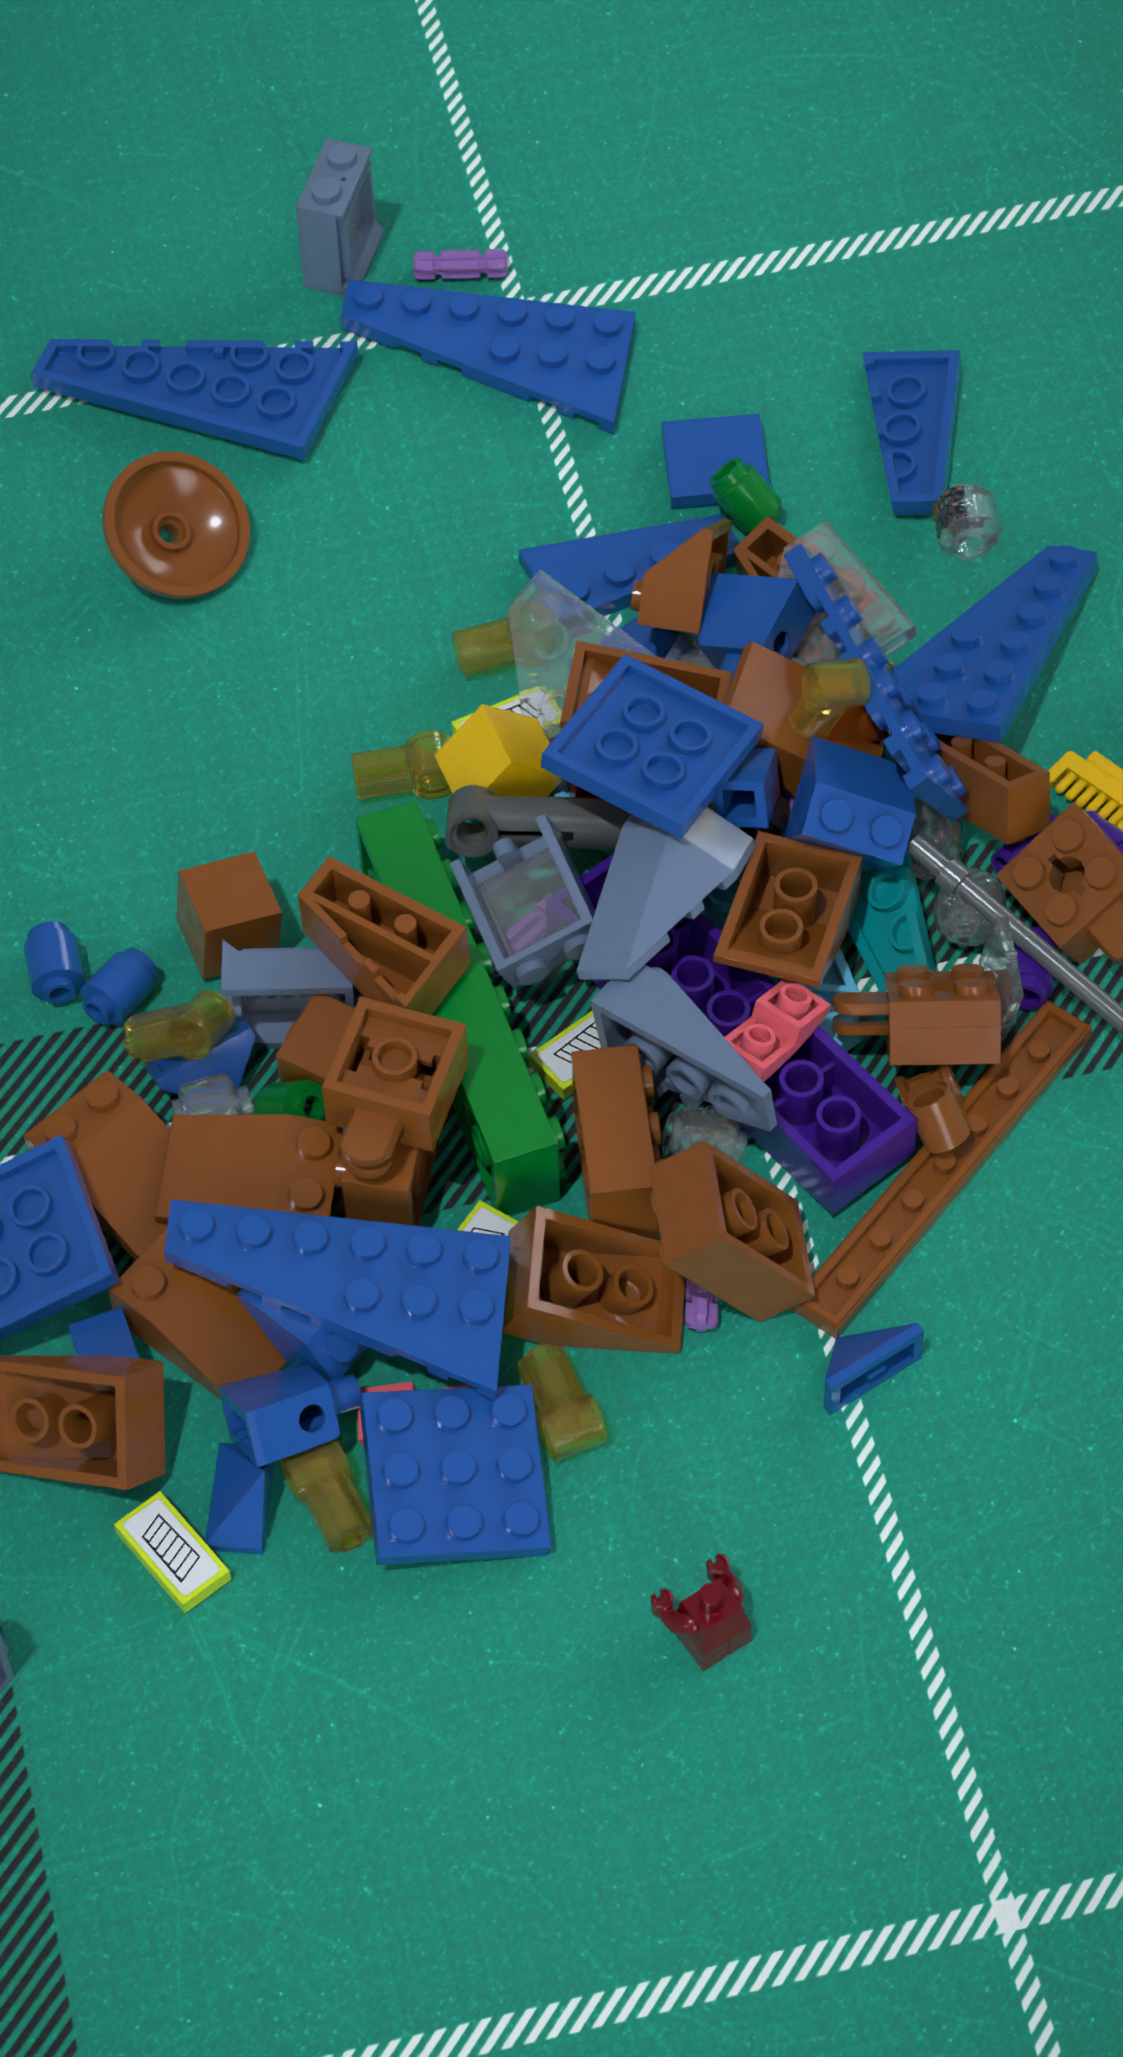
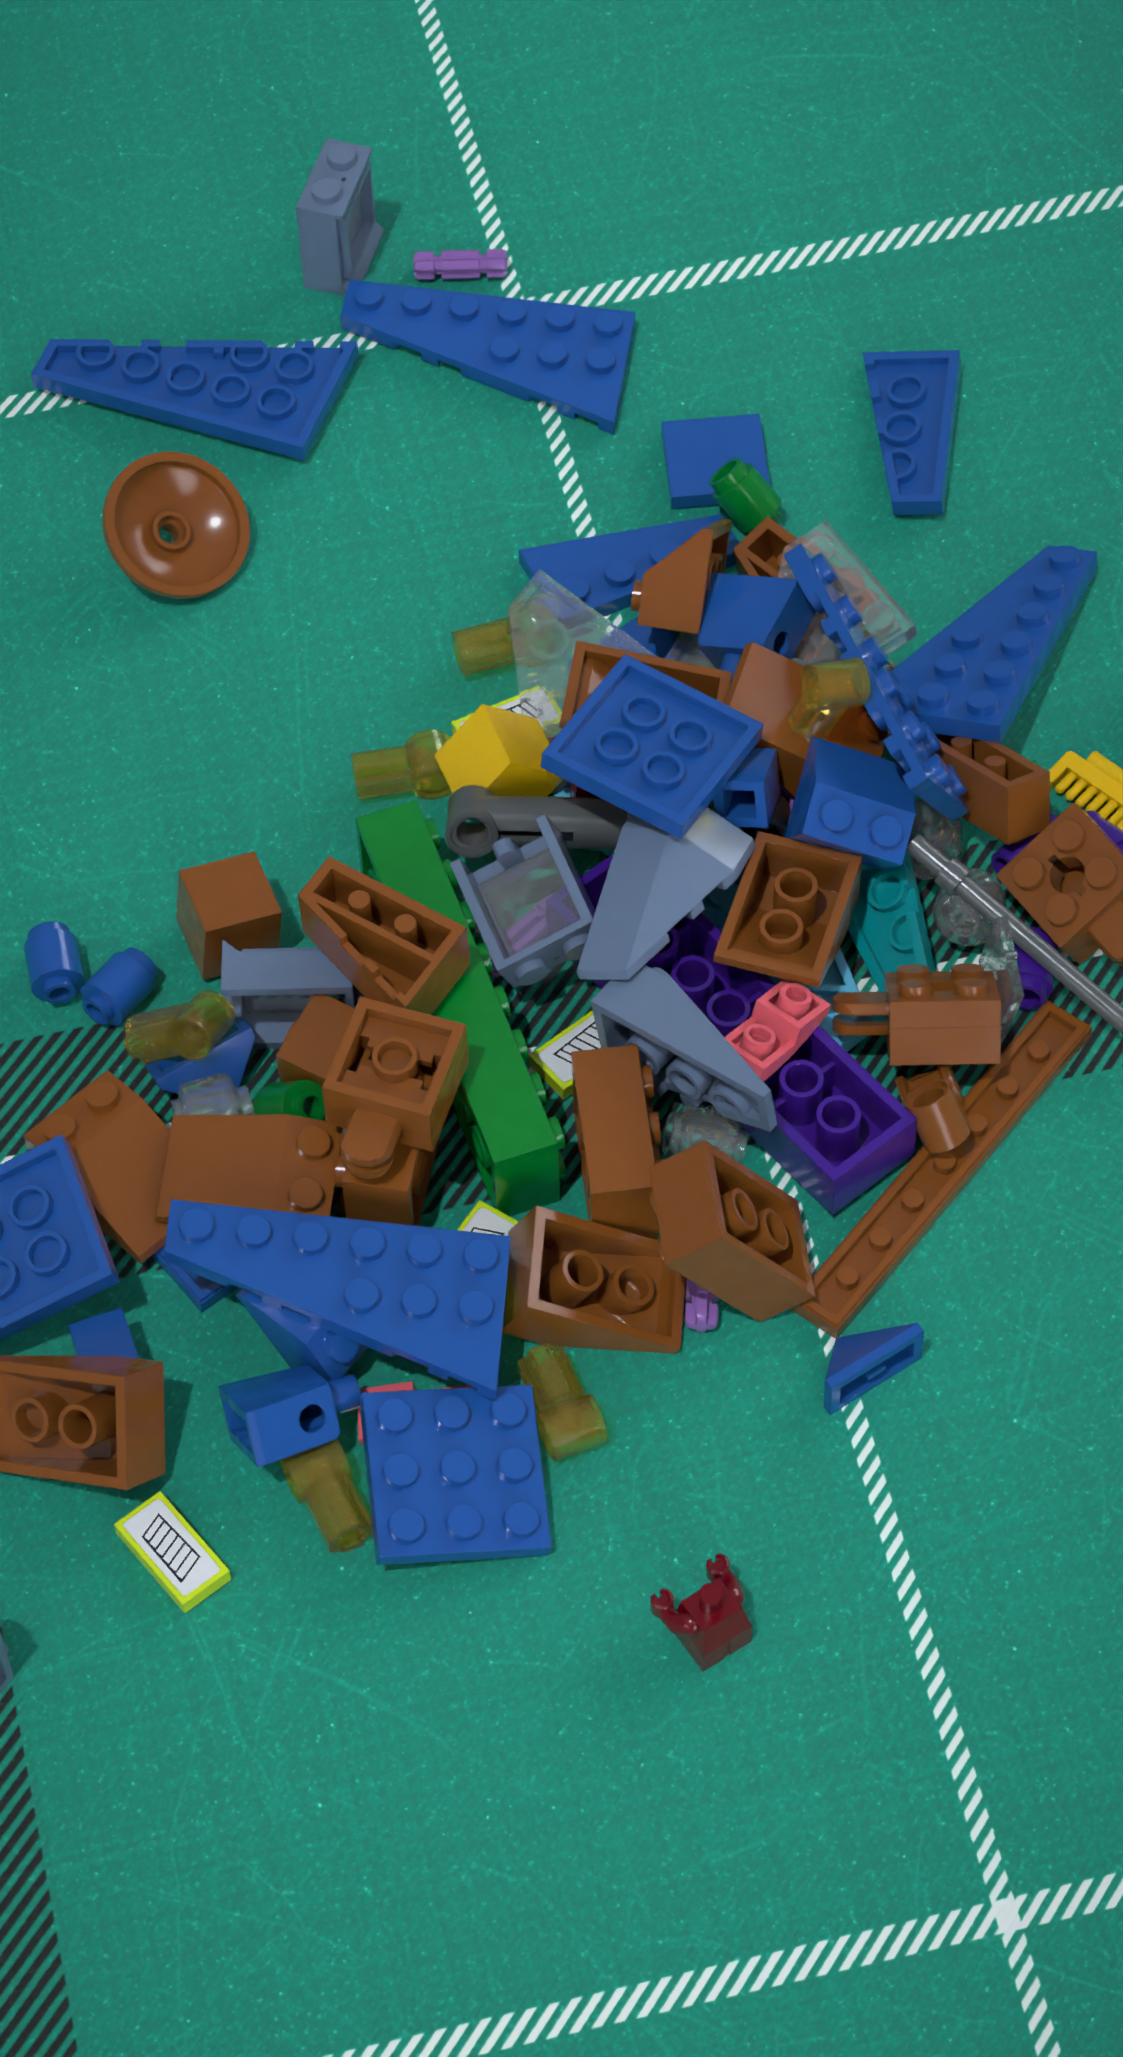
(193, 1321): dark orange slope -> none
(239, 1503): blue slope -> none
(967, 521): clear head -> none

